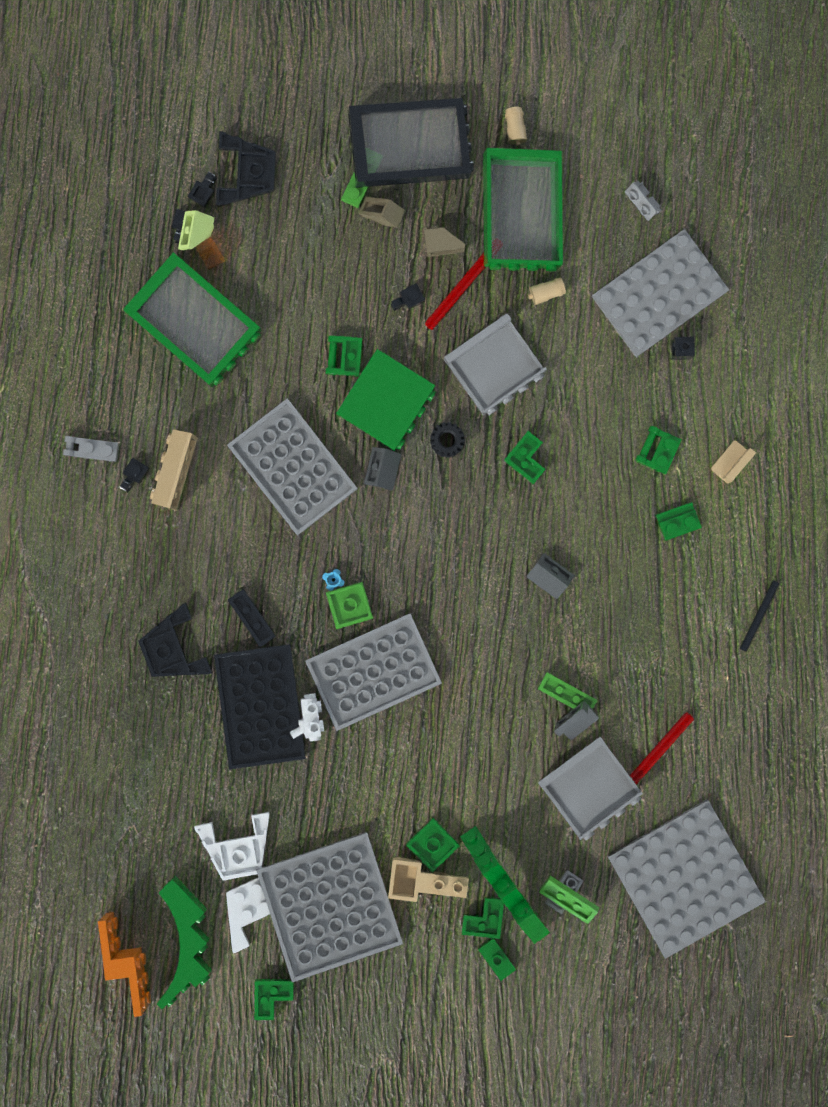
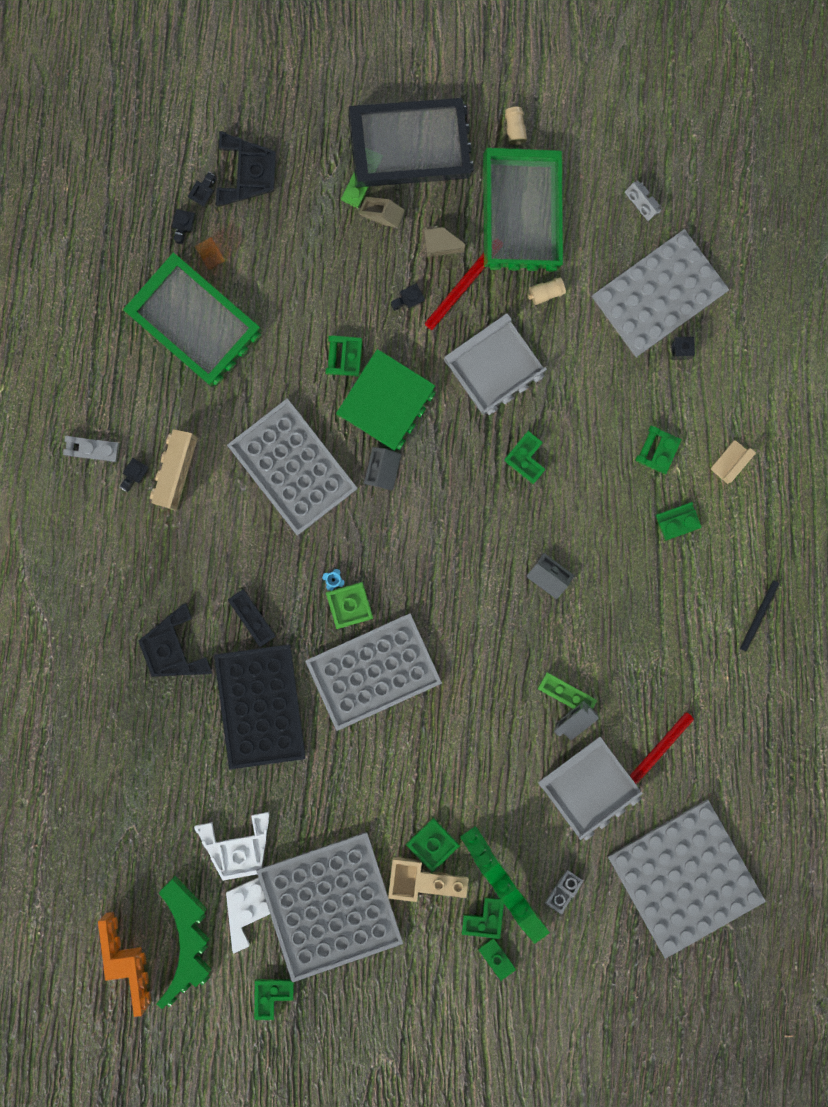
(195, 229): yellowish green slope -> none
(310, 724): white brick -> none
(447, 428): black tyre -> none
(569, 899): bright green plate -> none

